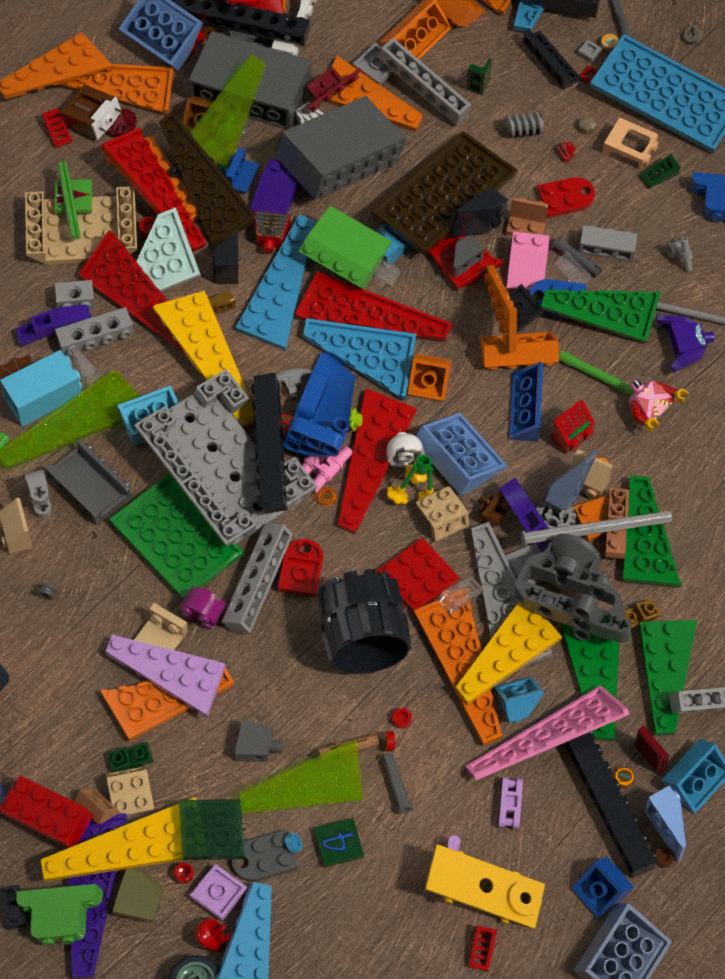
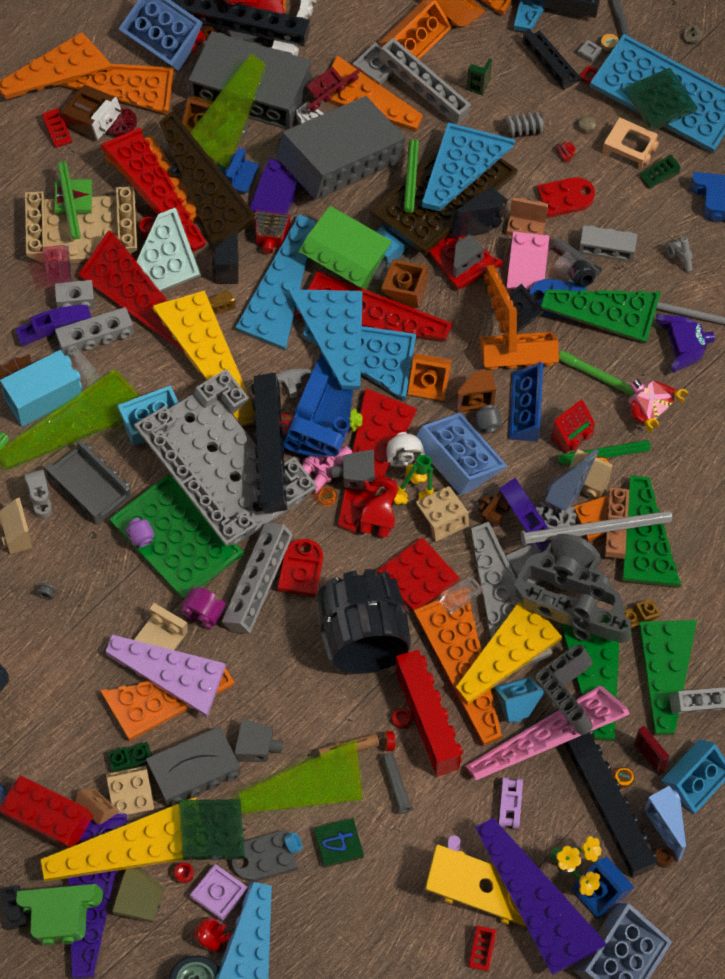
(57, 264): none -> clear pink brick
(140, 532): none -> medium lavender head
(194, 766): none -> dark grey panel
(336, 328): none -> dark azure wing
(356, 469): none -> dark grey torso
(379, 508): none -> red hips
(406, 282): none -> dark orange slope
(411, 175): none -> bright green axle
(428, 712): none -> red brick
(460, 161): none -> dark azure wing
(476, 391): none -> dark orange slope
(488, 418): none -> dark grey head
(551, 919): none -> dark purple wing
(558, 674): none -> dark grey beam
(568, 859): none -> yellow plant
(582, 273): none -> black head
(610, 451): none -> green axle
(660, 99): none -> clear green plate

